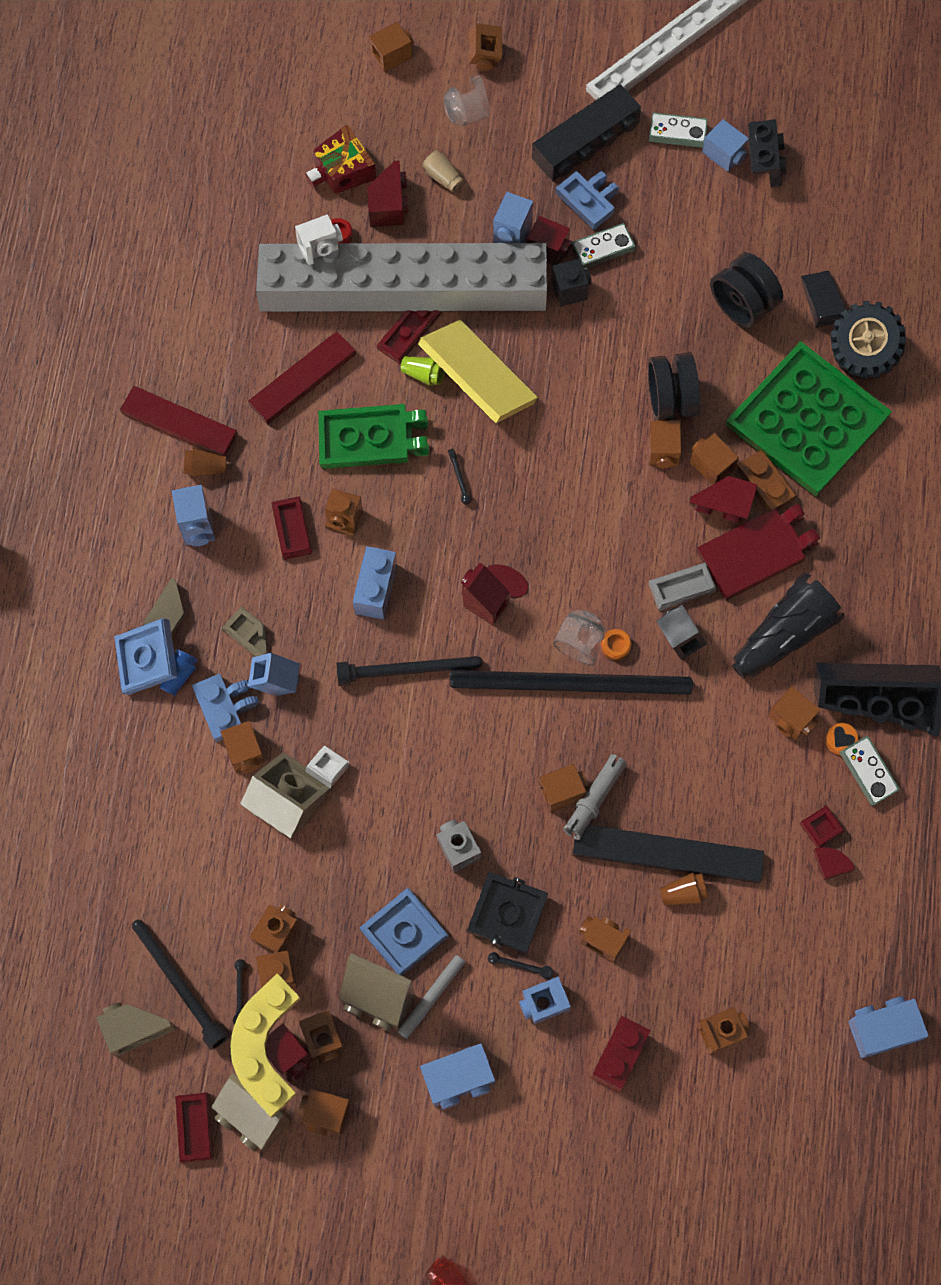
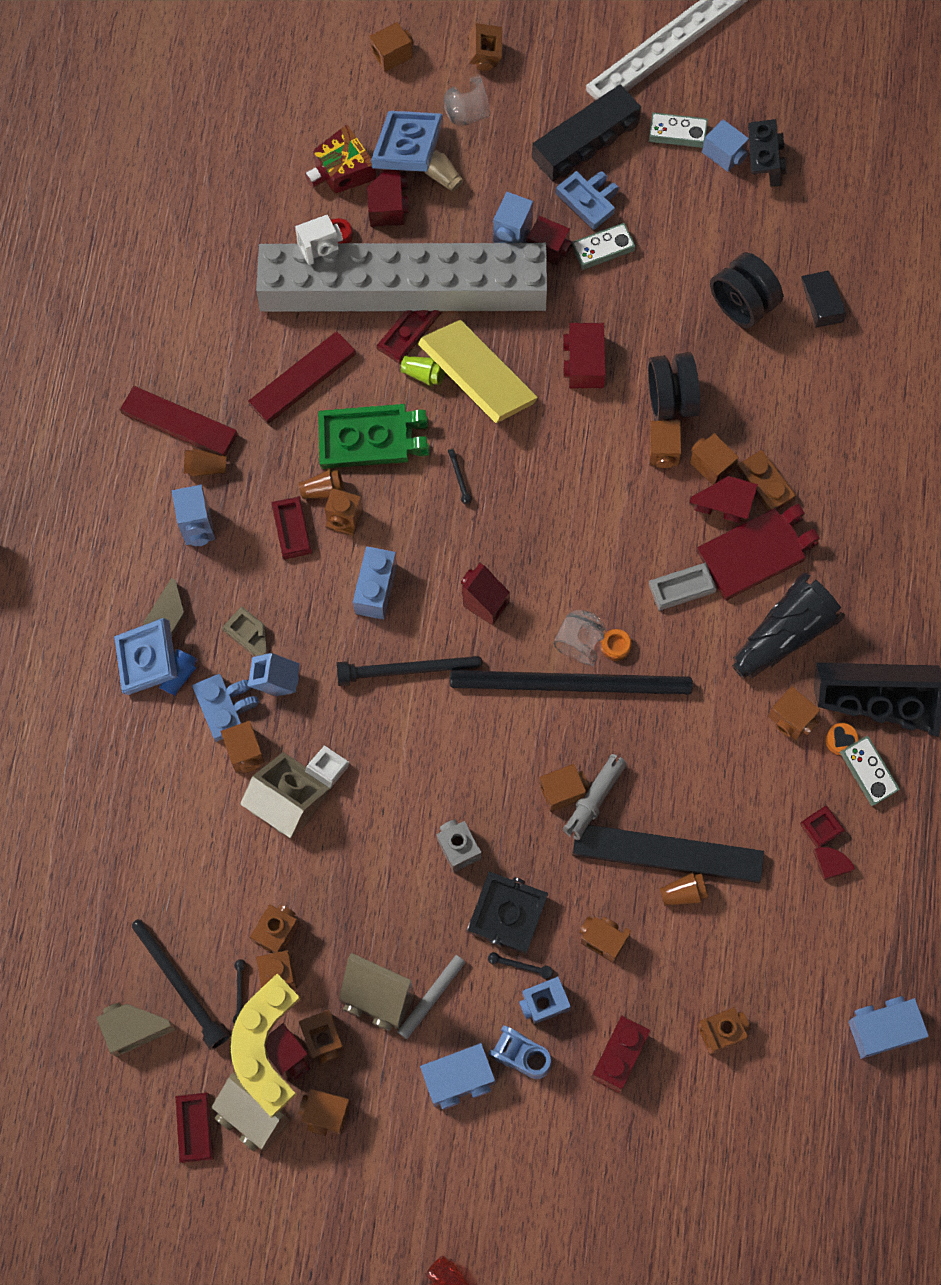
(321, 484): none -> dark orange cone
(403, 932): medium blue tile -> none
(407, 141): none -> medium blue tile
(510, 578): dark red sticker -> none
(519, 1052): none -> medium blue piece
(570, 282): black brick -> none
(586, 355): none -> dark red brick
(681, 632): brick -> none
(808, 418): green plate -> none
(868, 340): black wheel -> none

